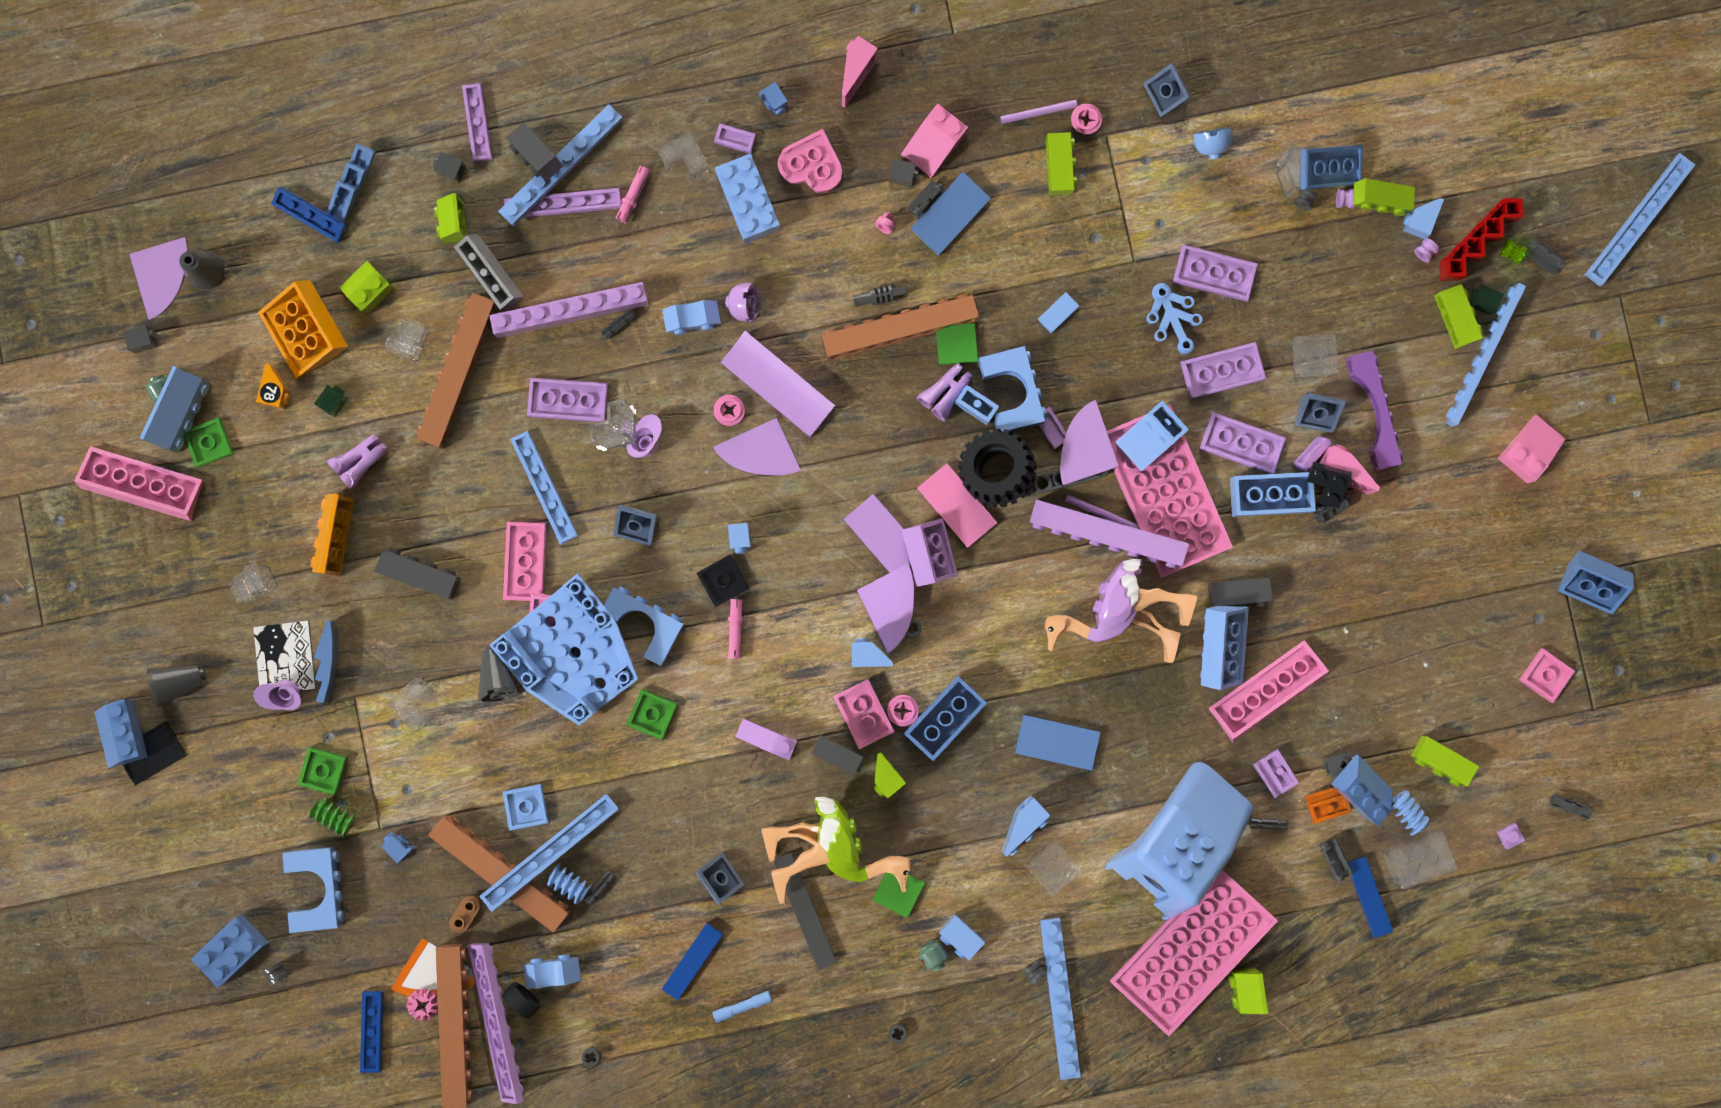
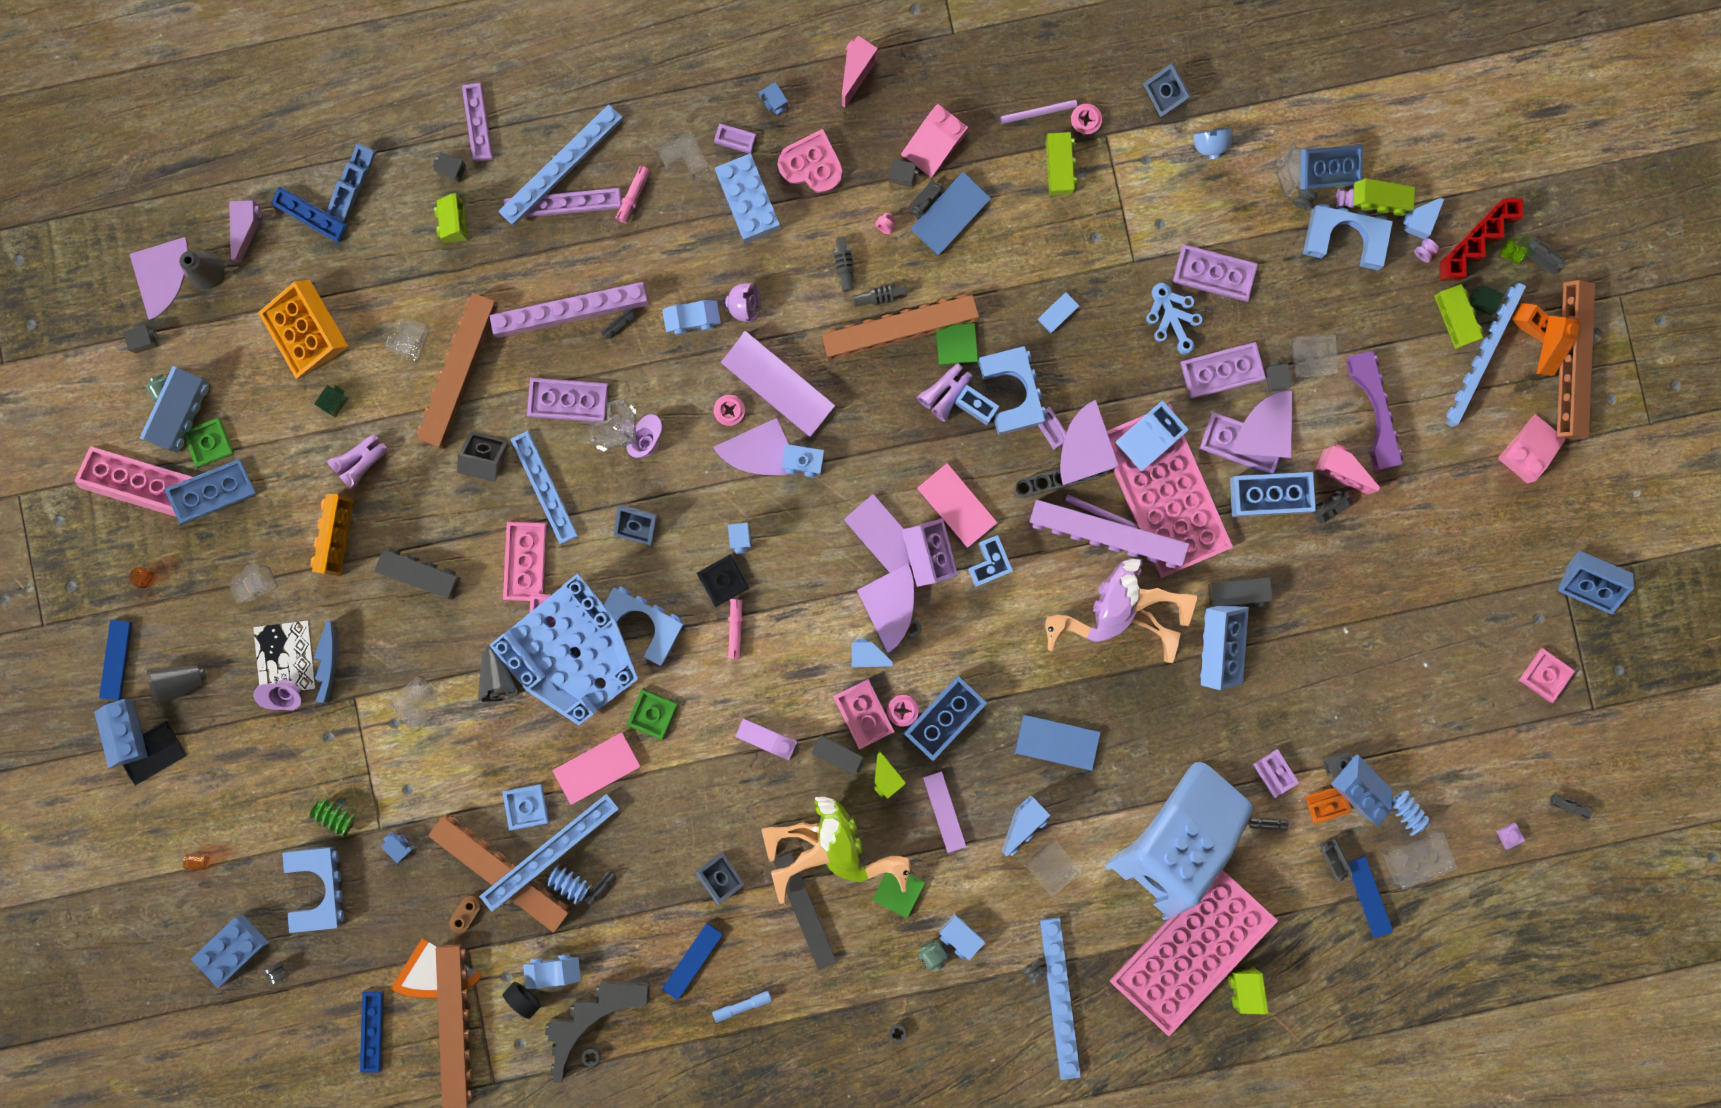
(115, 660): none -> blue tile
(141, 577): none -> clear orange brick
(196, 861): none -> clear orange brick
(210, 492): none -> medium blue tile
(243, 225): none -> lavender slope
(272, 389): light orange slope -> none
(322, 770): bright green tile -> none
(366, 288): lime slope -> none
(422, 995): bright pink gear -> none
(482, 456): none -> dark grey slope
(488, 271): light grey brick -> none
(495, 1023): lavender plate -> none
(533, 152): dark grey brick -> none
(566, 1031): none -> dark grey arch
(596, 768): none -> bright pink tile
(802, 460): none -> light blue brick
(844, 264): none -> dark grey hinge
(944, 812): none -> lavender tile
(984, 448): black tyre -> none
(995, 563): none -> light blue brick
(1267, 428): none -> lavender sticker
(1269, 691): bright pink arch -> none
(1278, 377): none -> dark grey brick
(1312, 453): lavender tile -> none
(1319, 412): sand blue slope -> none
(1333, 480): black plate -> none
(1373, 230): none -> light blue arch
(1444, 762): lime brick -> none
(1531, 320): none -> orange slope
(1558, 340): none -> orange slope
(1577, 365): none -> nougat brick
(1639, 219): light blue plate -> none

